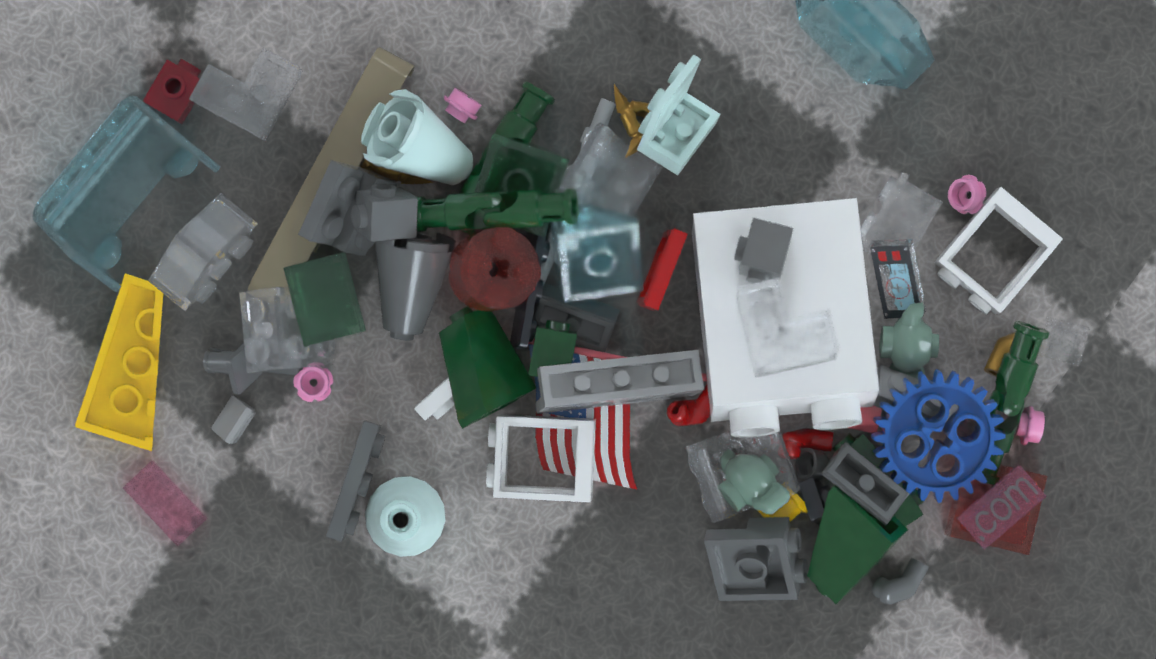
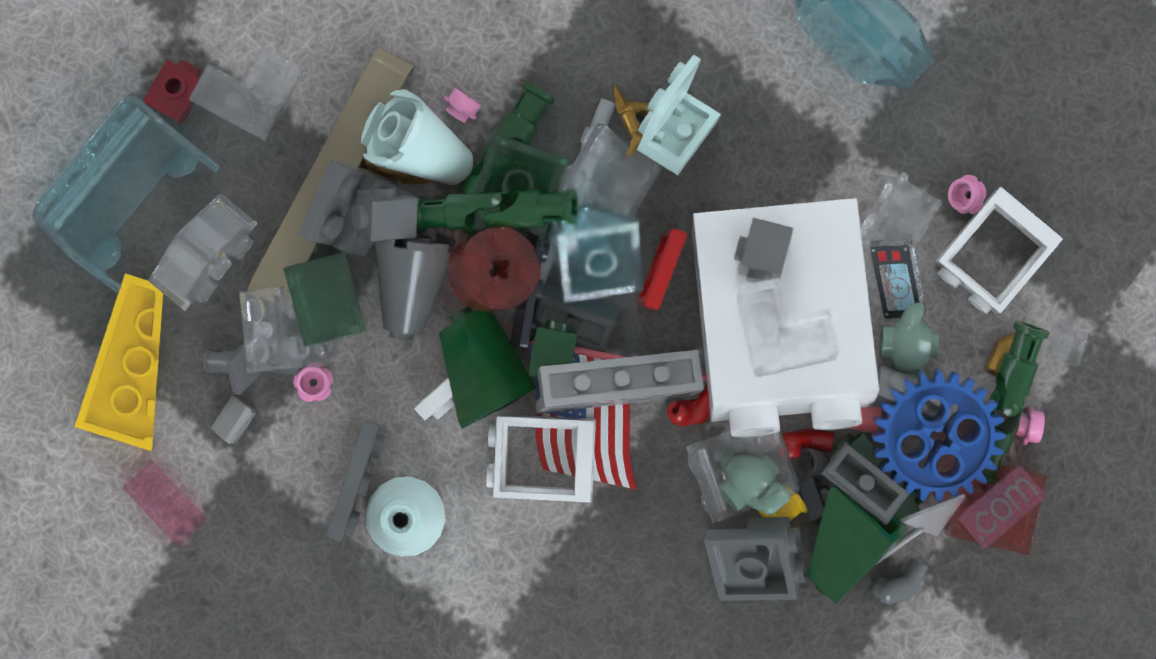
(928, 520): none -> light grey piece

